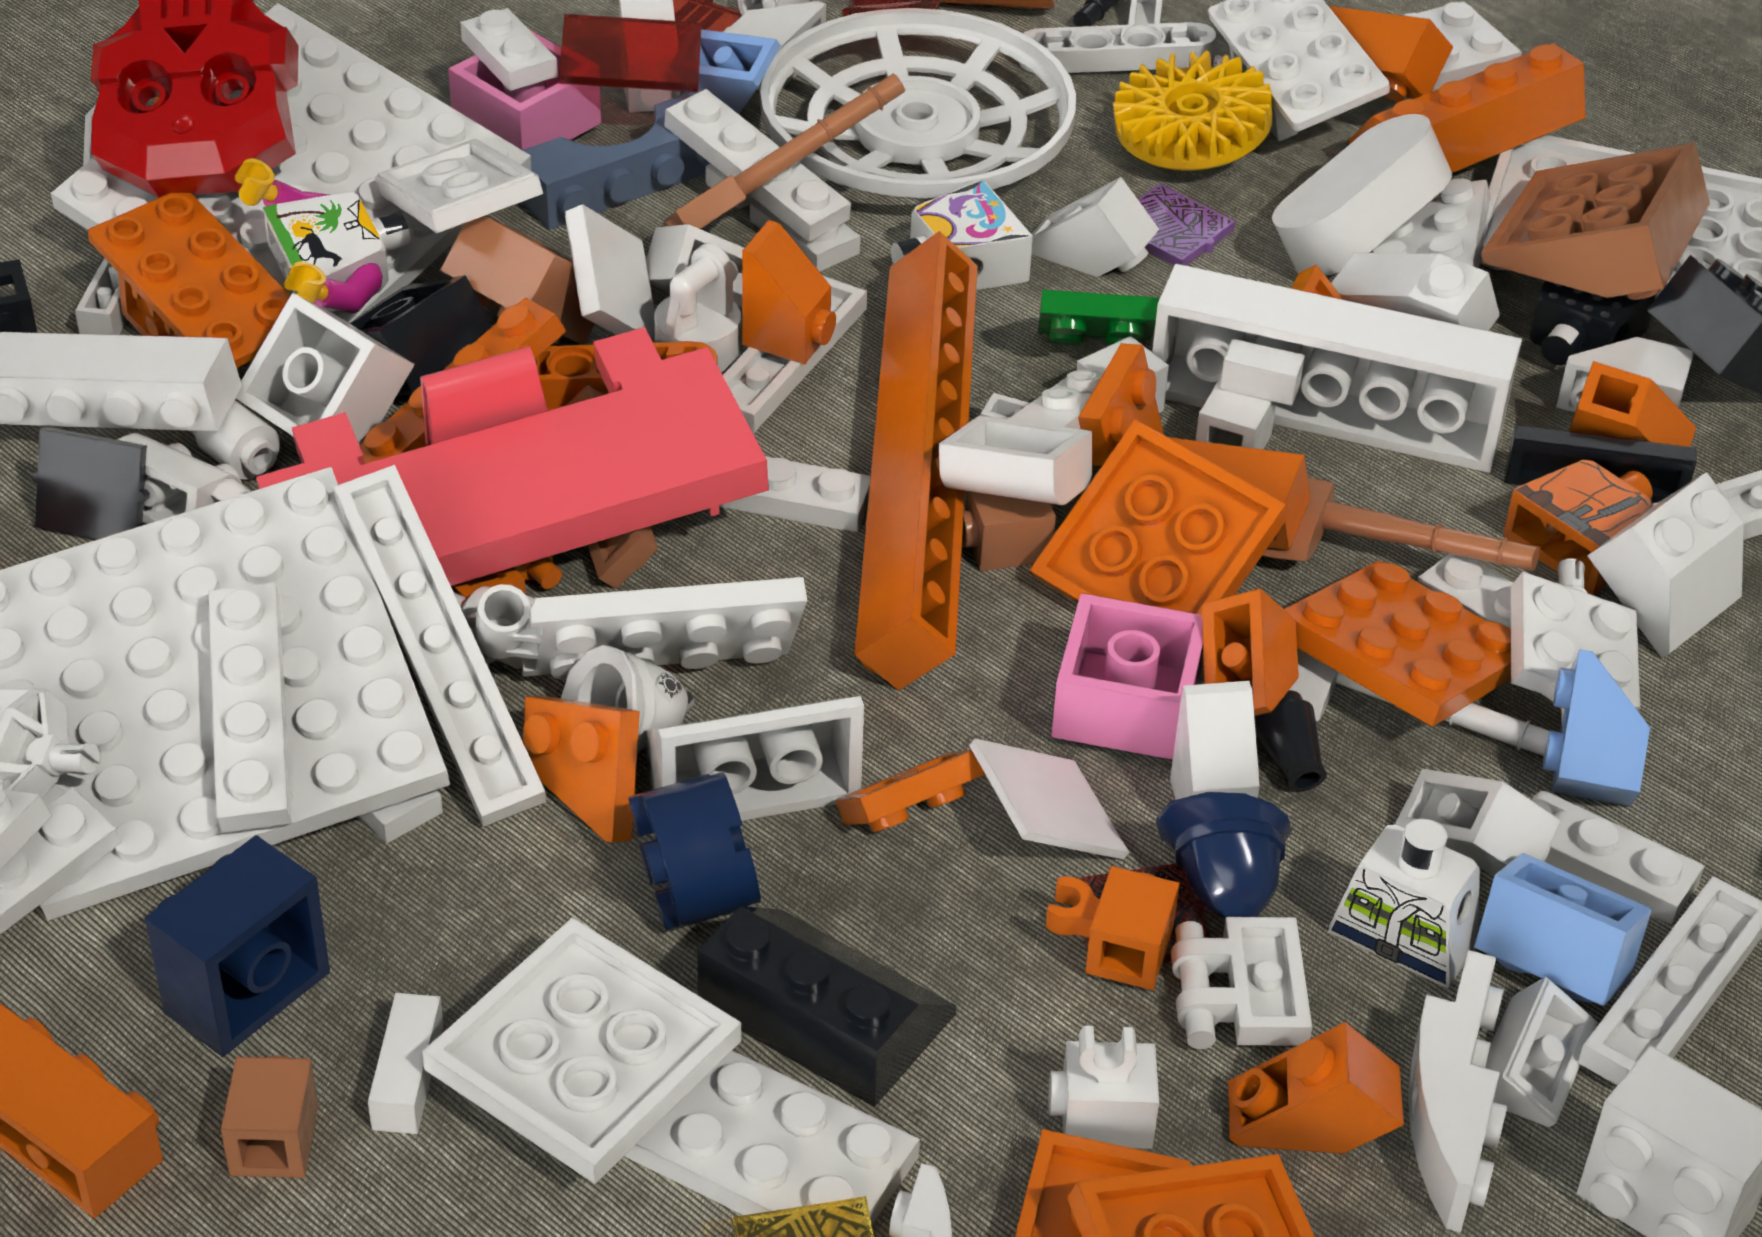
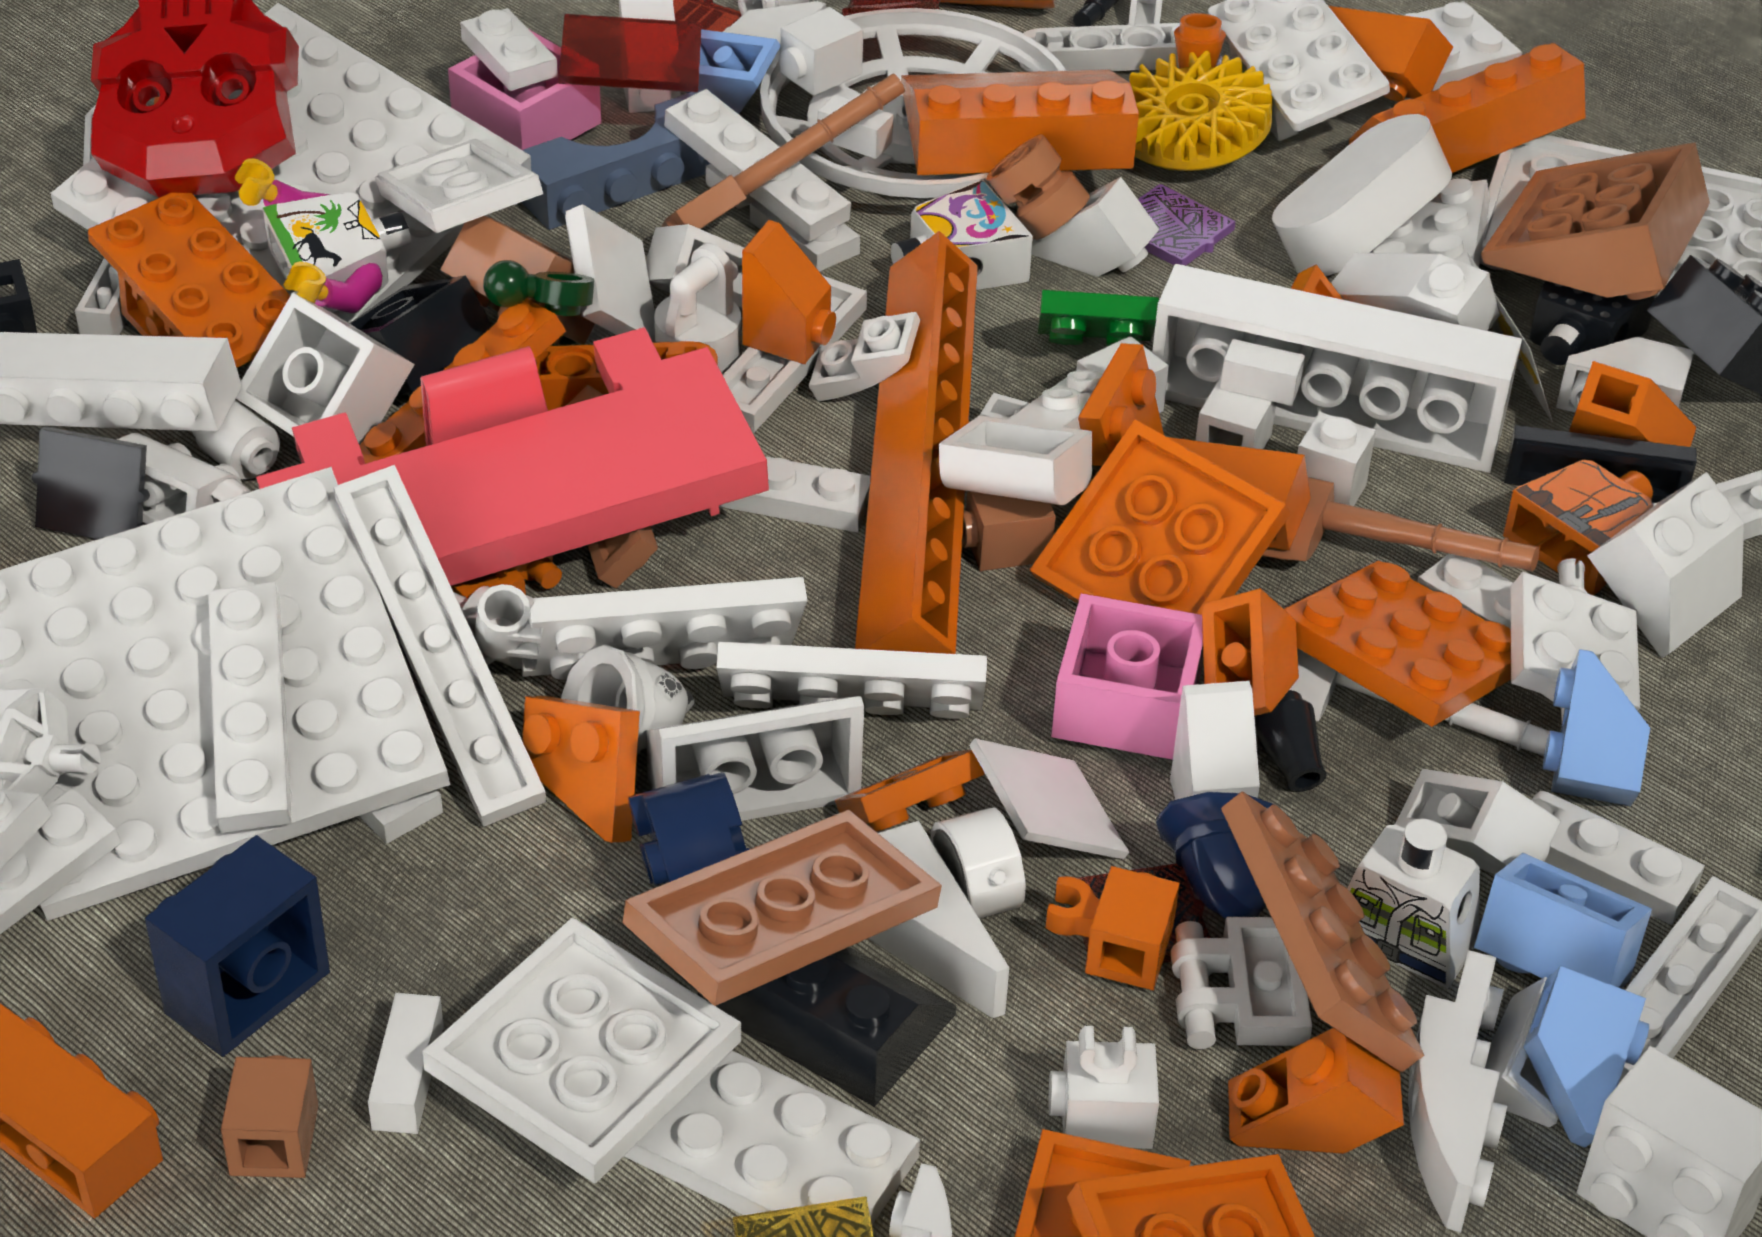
(563, 293): none -> dark green plate
(780, 906): none -> nougat plate
(821, 50): none -> white brick
(863, 362): none -> white slope
(868, 136): none -> white piece
(881, 677): none -> white plate
(949, 940): none -> white slope
(981, 117): none -> orange slope
(983, 860): none -> white piece
(1038, 187): none -> nougat wheel
(1198, 34): none -> orange cone
(1323, 932): none -> nougat plate
(1339, 454): none -> white brick
(1525, 362): none -> white sticker
(1581, 1046): none -> light blue slope

